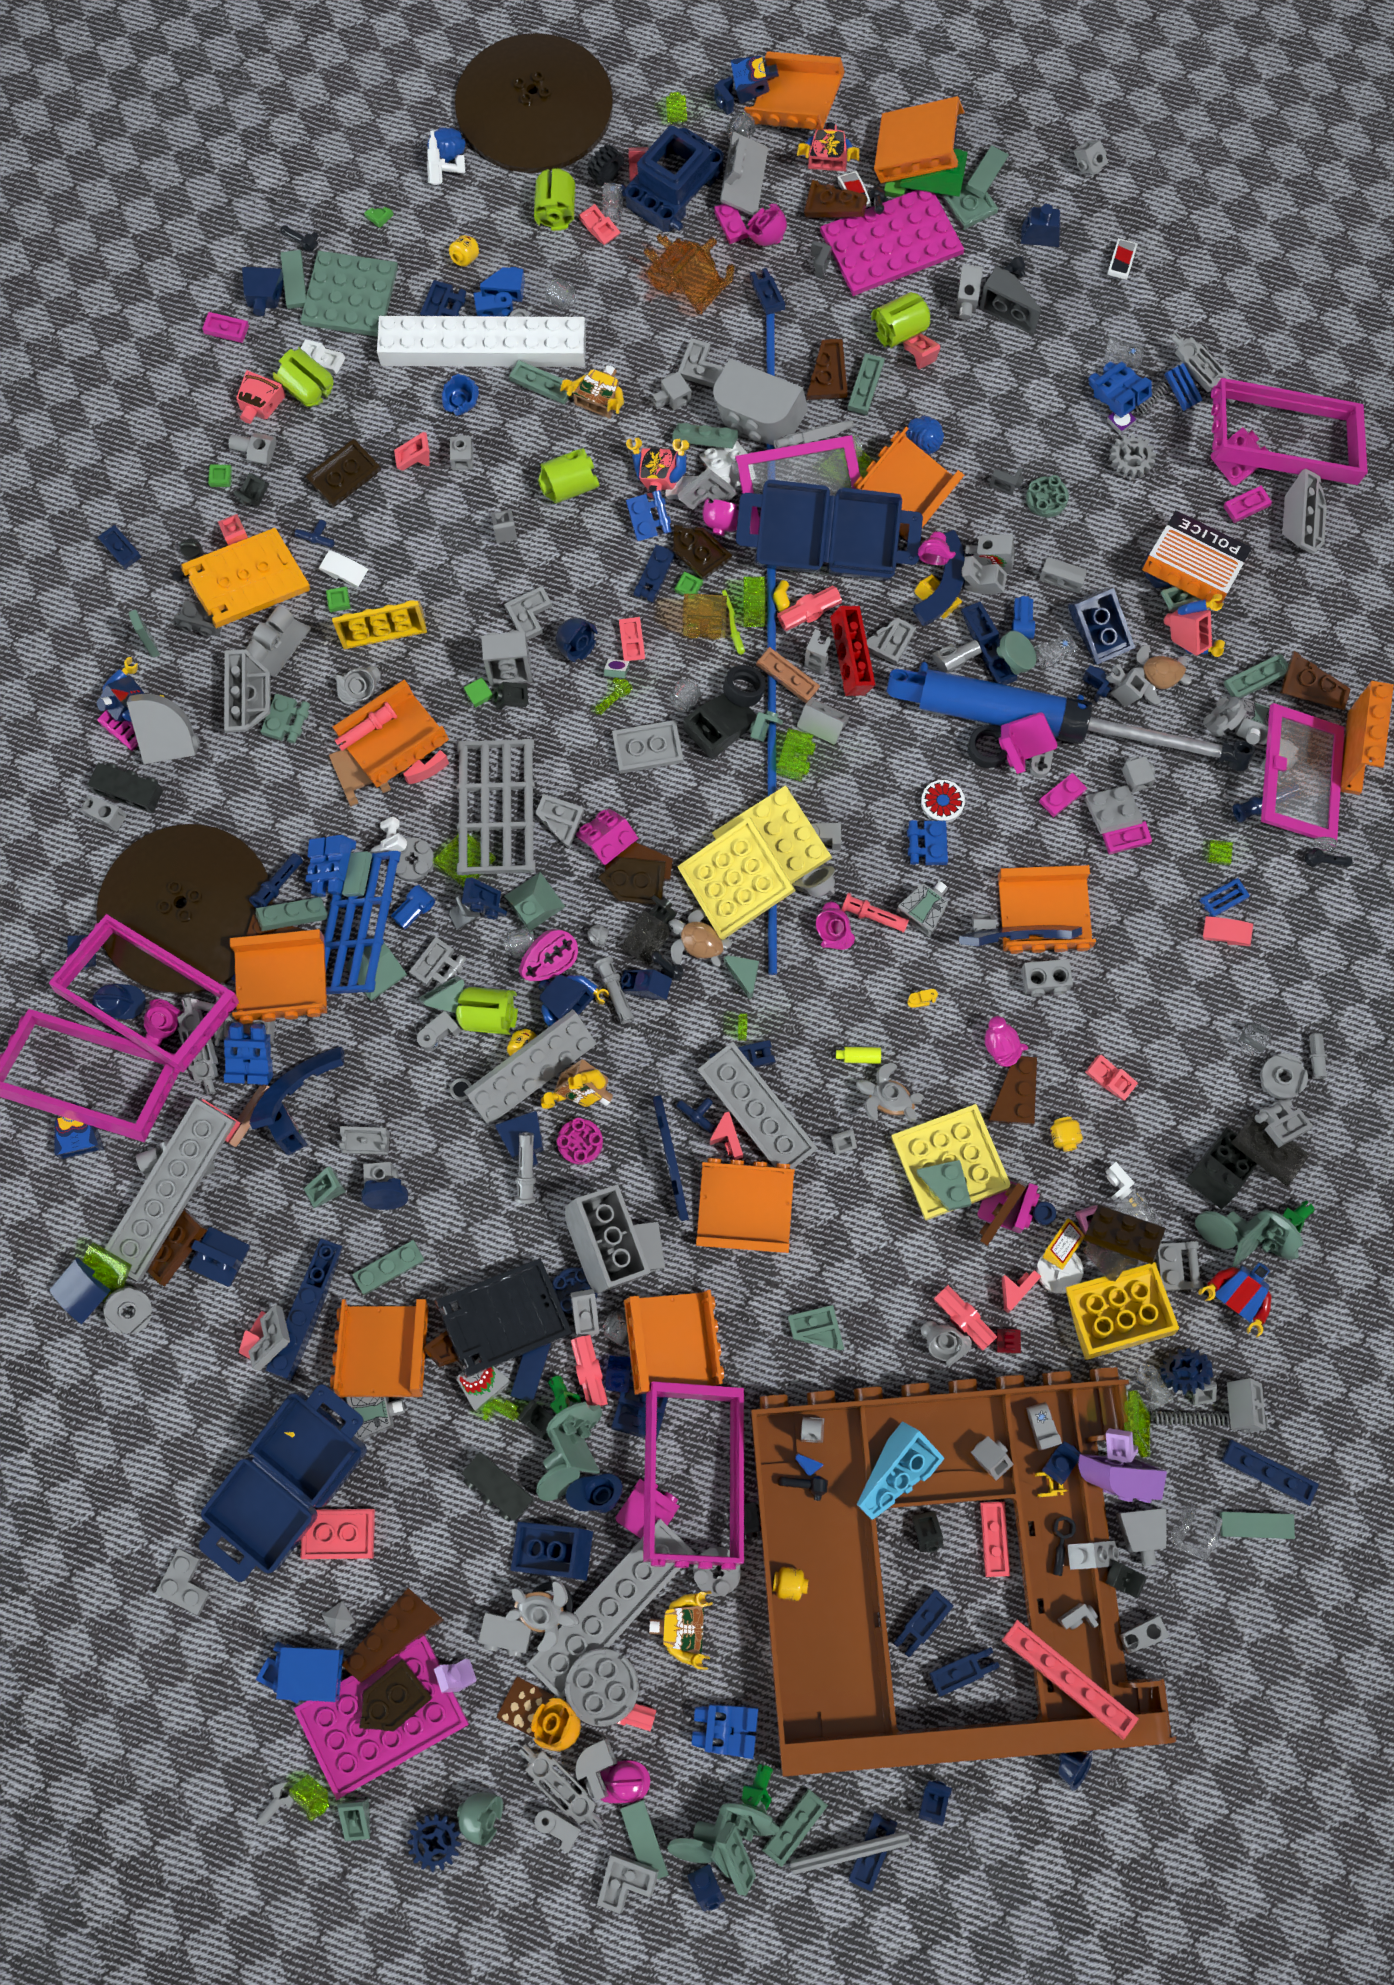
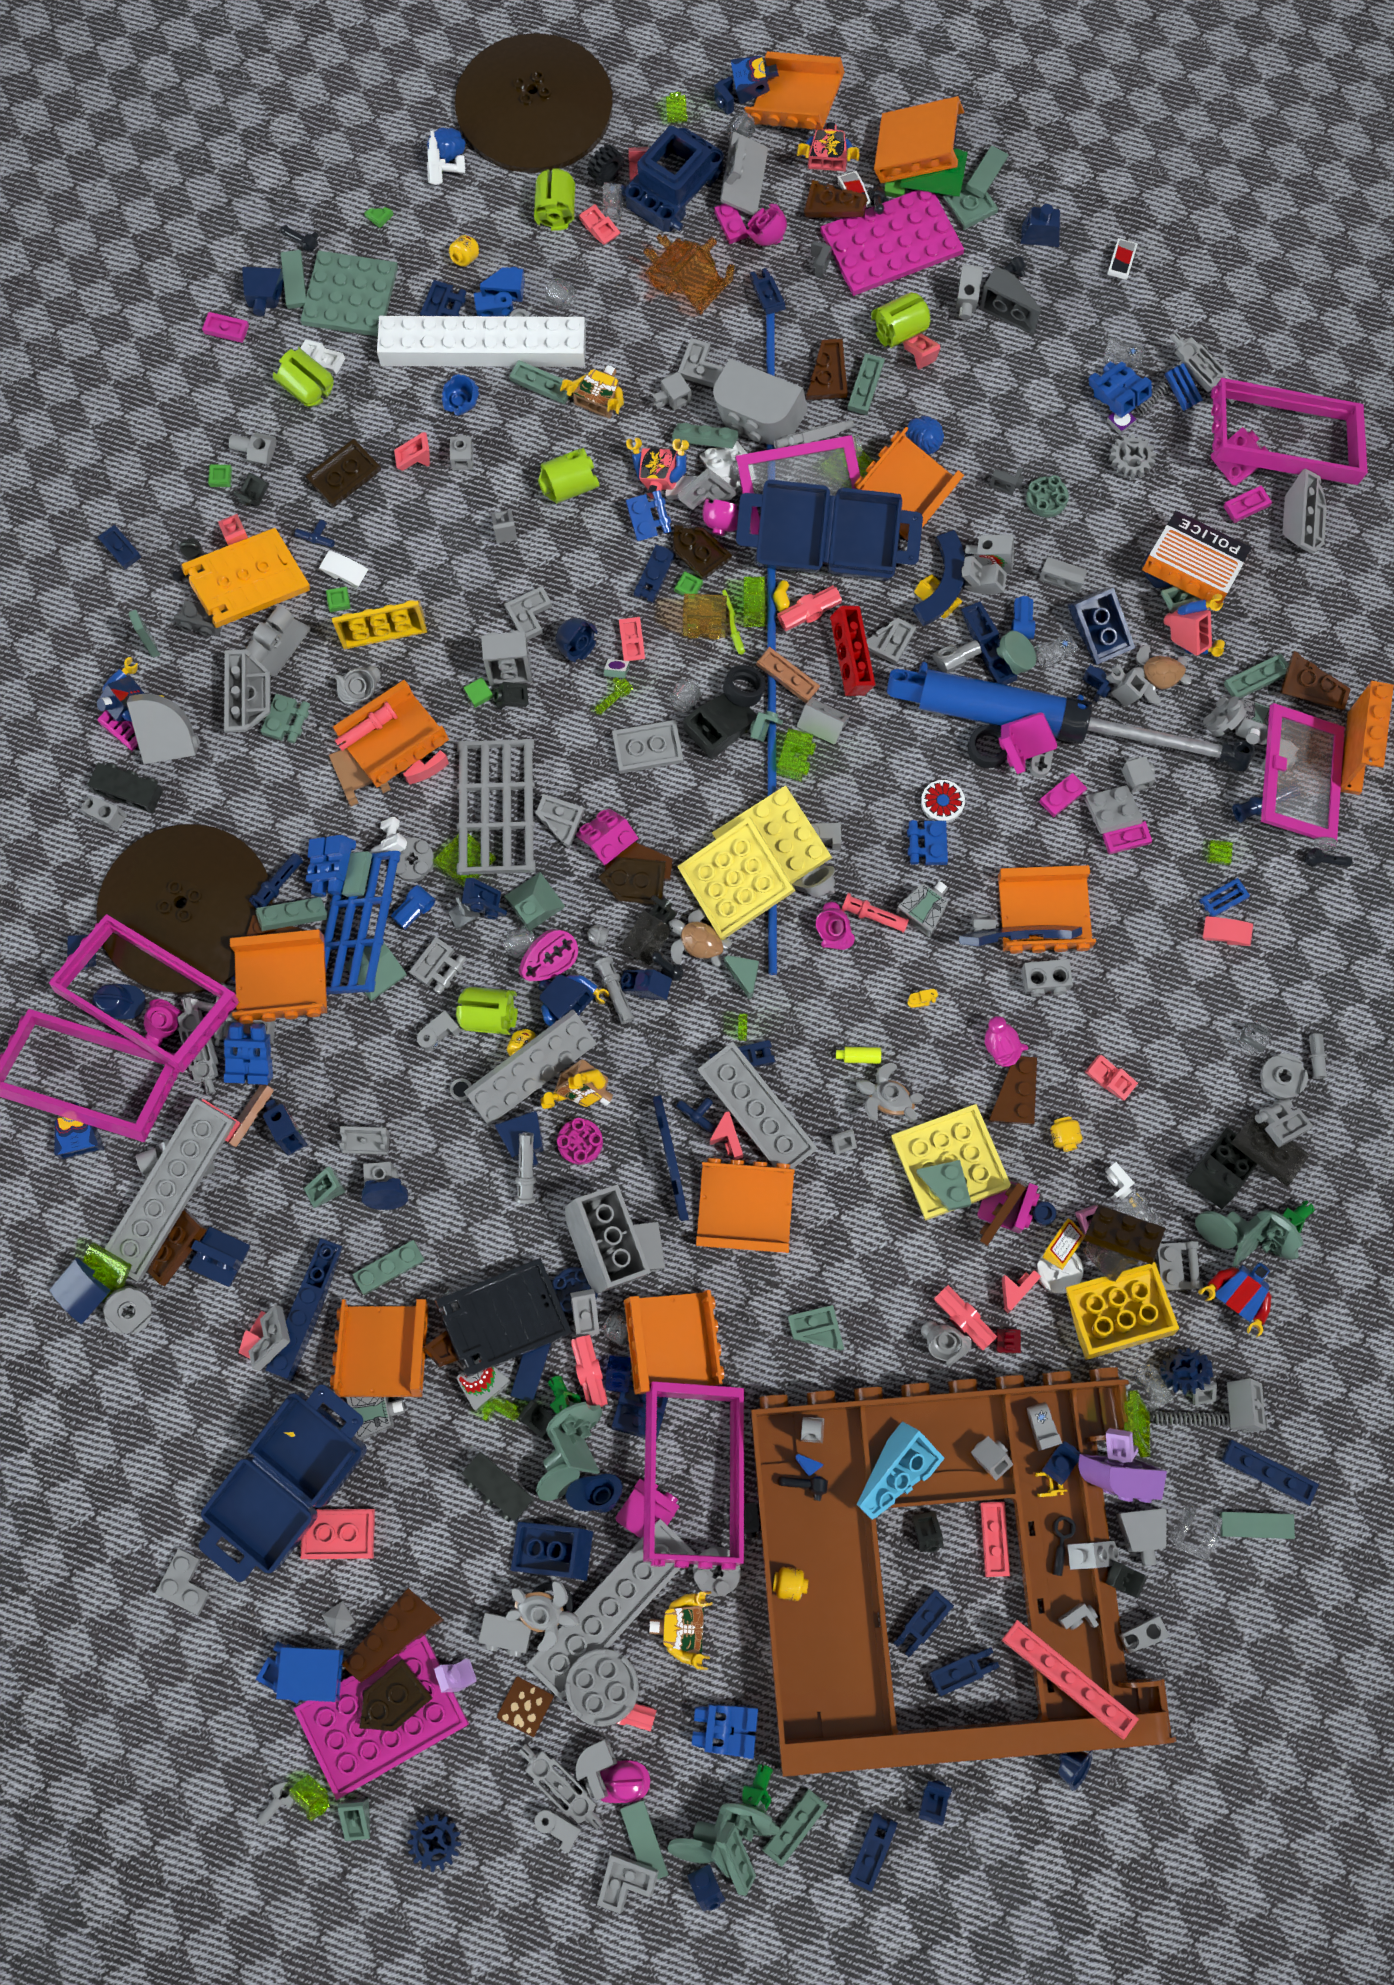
(258, 397): coral torso -> none
(271, 1101): dark blue tile -> none
(444, 996): sand green slope -> none
(478, 1817): sand green cylinder -> none
(555, 1725): light orange cylinder -> none
(816, 654): light grey hinge -> none
(850, 1852): light grey axle -> none
(935, 550): dark pink hair -> none
(1091, 157): light grey brick -> none

